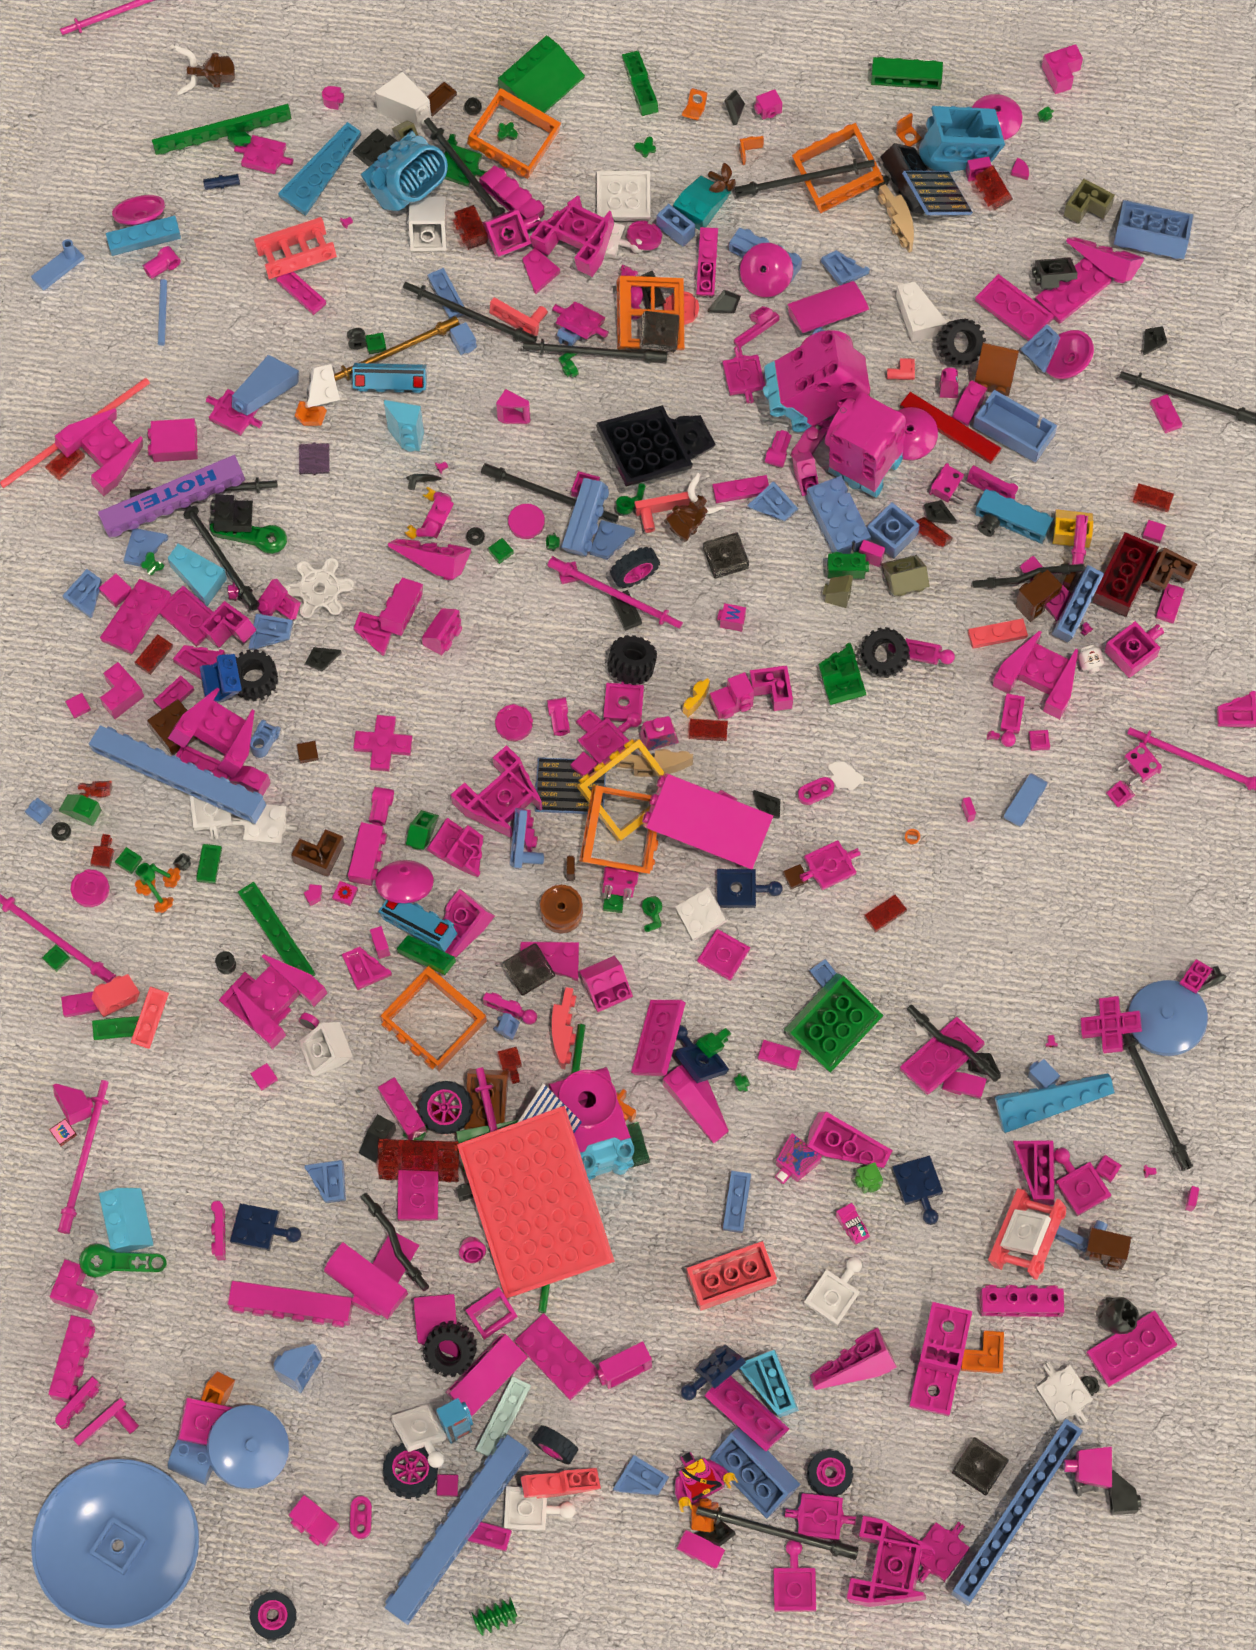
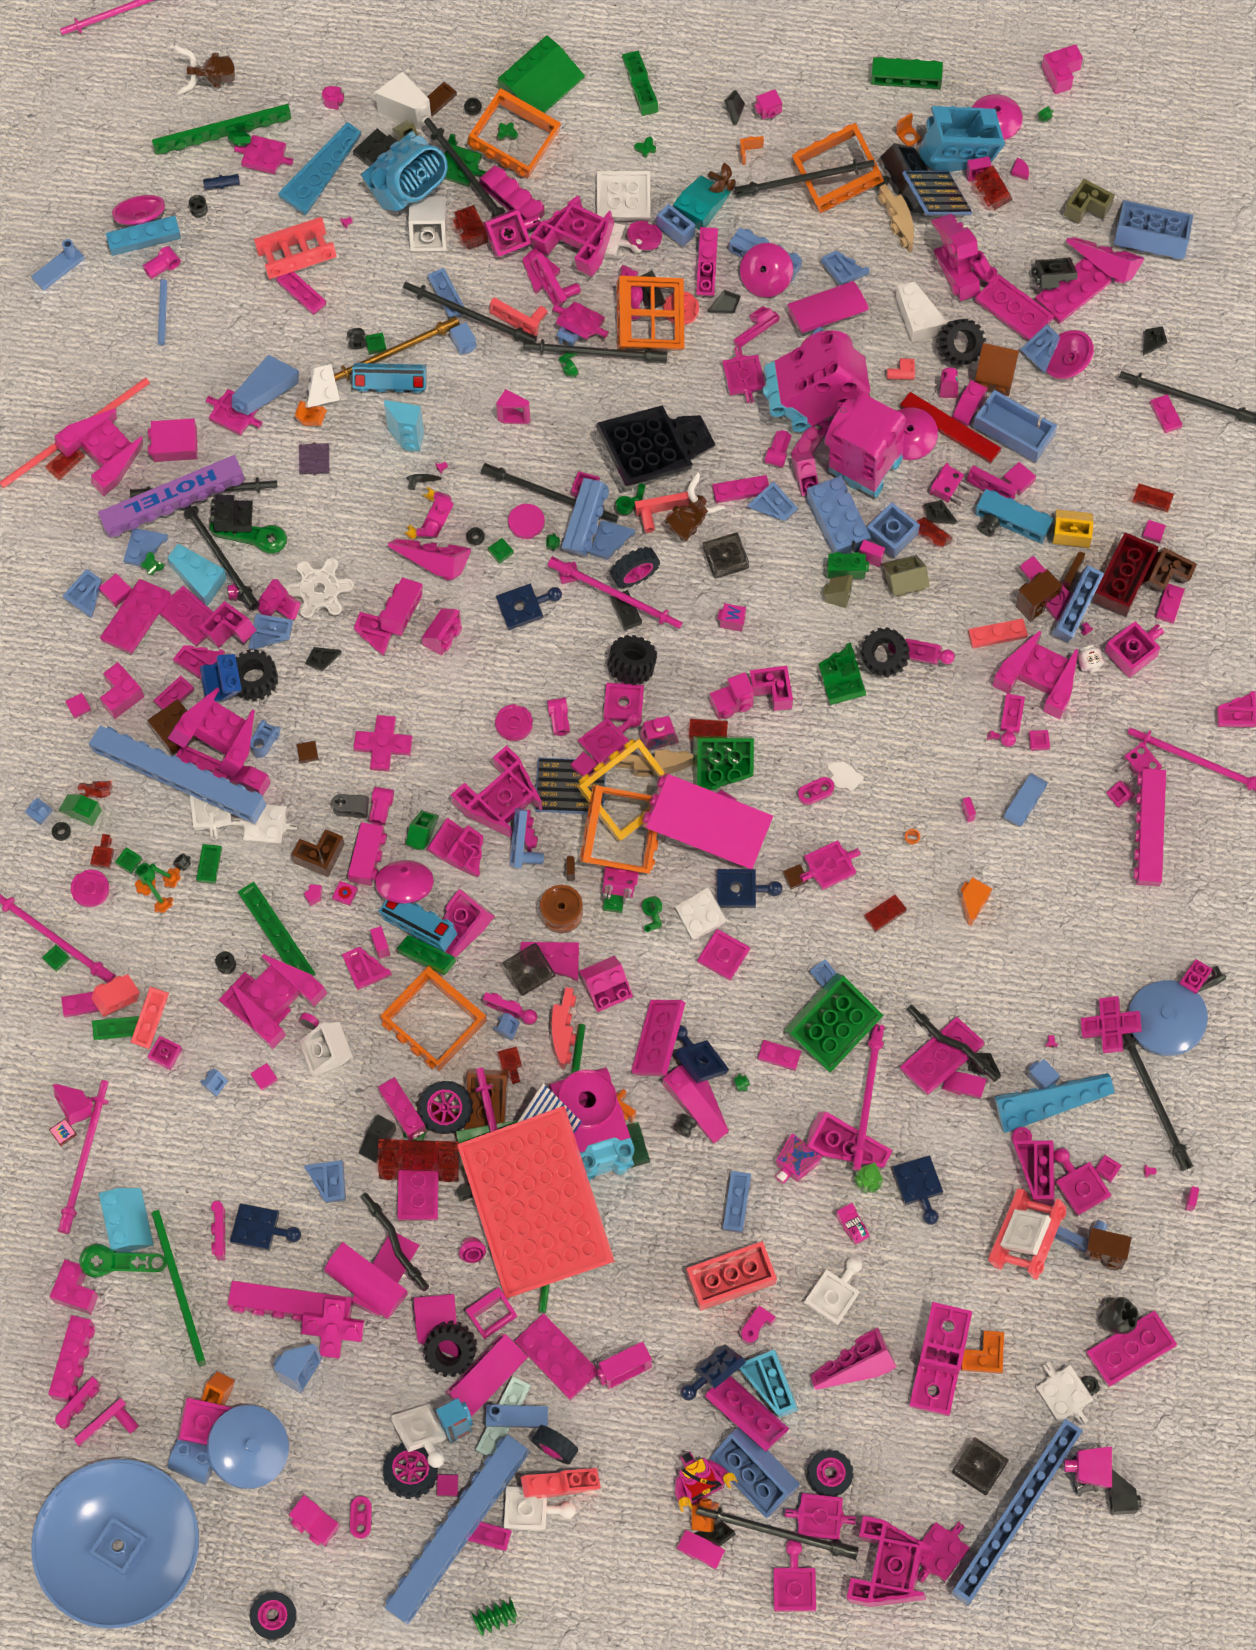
(153, 654): clear red plate -> none
(165, 1053): none -> dark pink piece
(178, 1288): none -> green tile
(195, 202): none -> pearl dark grey wheel
(214, 1082): none -> medium blue tile
(332, 1327): none -> dark pink plate
(352, 806): none -> dark grey piece
(516, 1416): none -> medium blue piece
(526, 596): none -> dark blue plate
(550, 283): none -> dark pink piece
(588, 721): dark pink tile -> none
(641, 1479): medium blue wing -> none
(650, 337): clear smoke brick -> none
(684, 1125): none -> pearl dark grey wheel
(693, 109): orange bracket -> none
(700, 692): yellow slope -> none
(713, 1044): green plate -> none
(722, 760): none -> green wedge
(755, 1324): none -> dark pink leg
(767, 803): pearl dark grey piece -> none
(875, 1045): none -> dark pink bar
(954, 256): none -> dark pink wedge
(974, 898): none -> orange slope
(982, 267): none -> dark pink piece
(992, 582): pearl dark grey bar -> none
(1020, 476): none -> dark pink piece
(1021, 1134): none -> dark pink tile
(1022, 1301): dark pink brick -> none
(1079, 540): dark pink pin -> none
(1151, 827): none -> dark pink brick

